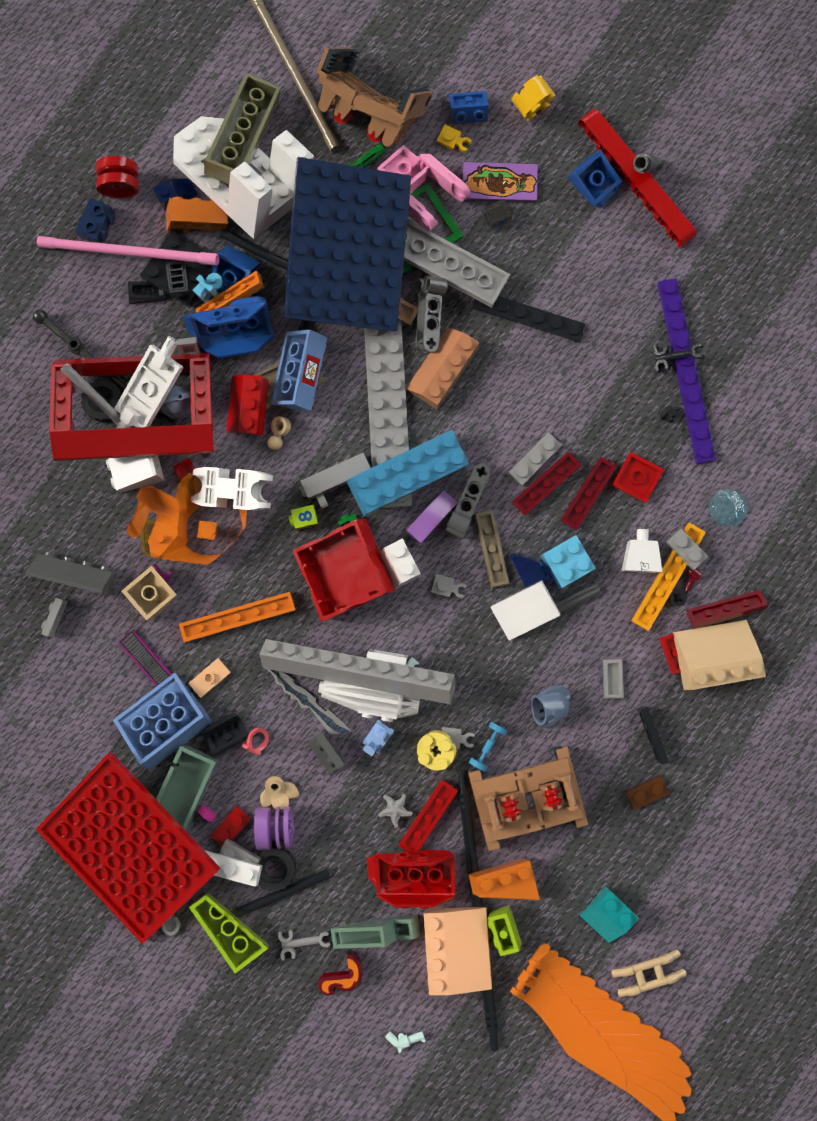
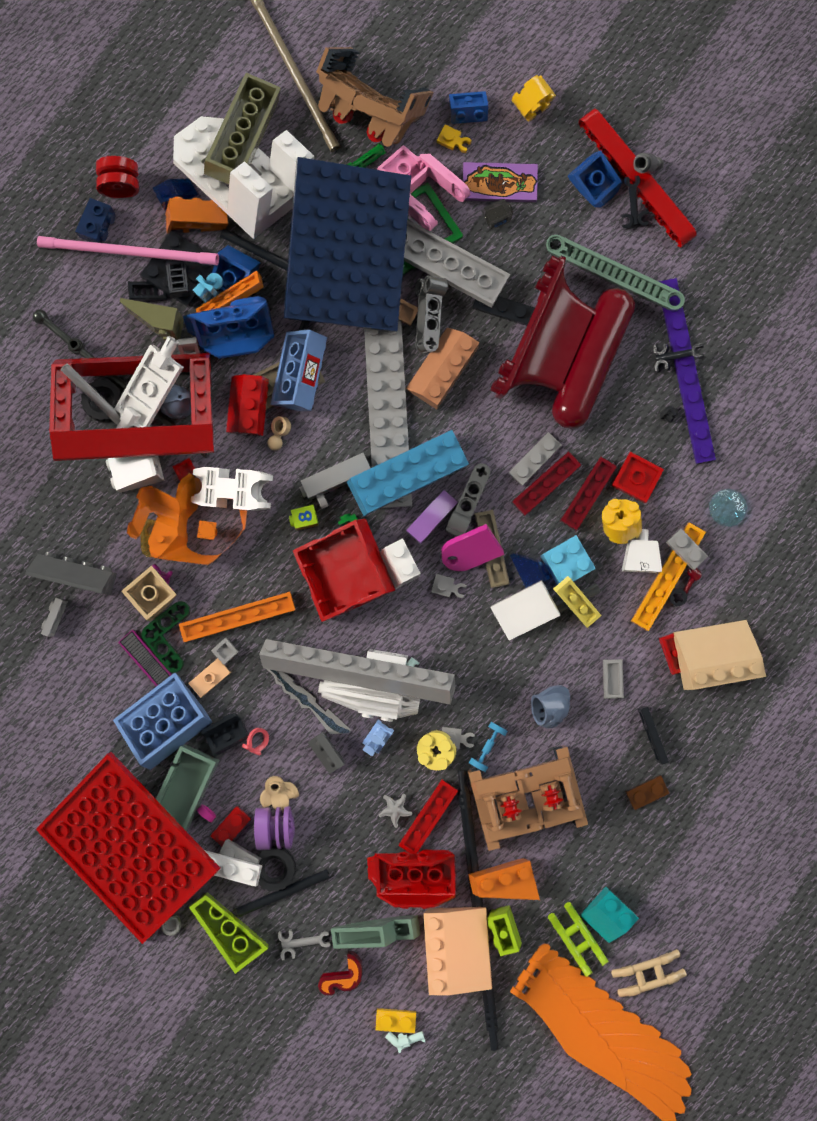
(159, 637): none -> dark green beam
(160, 319): none -> olive slope
(225, 651): none -> light grey plate
(395, 1020): none -> yellow plate
(471, 549): none -> dark pink tile
(567, 345): none -> dark red piece
(577, 602): none -> light yellow plate
(577, 950): none -> lime piece
(615, 273): none -> sand green gear
(622, 521): none -> yellow brick
(635, 217): none -> black bar
(726, 609): dark red plate -> none

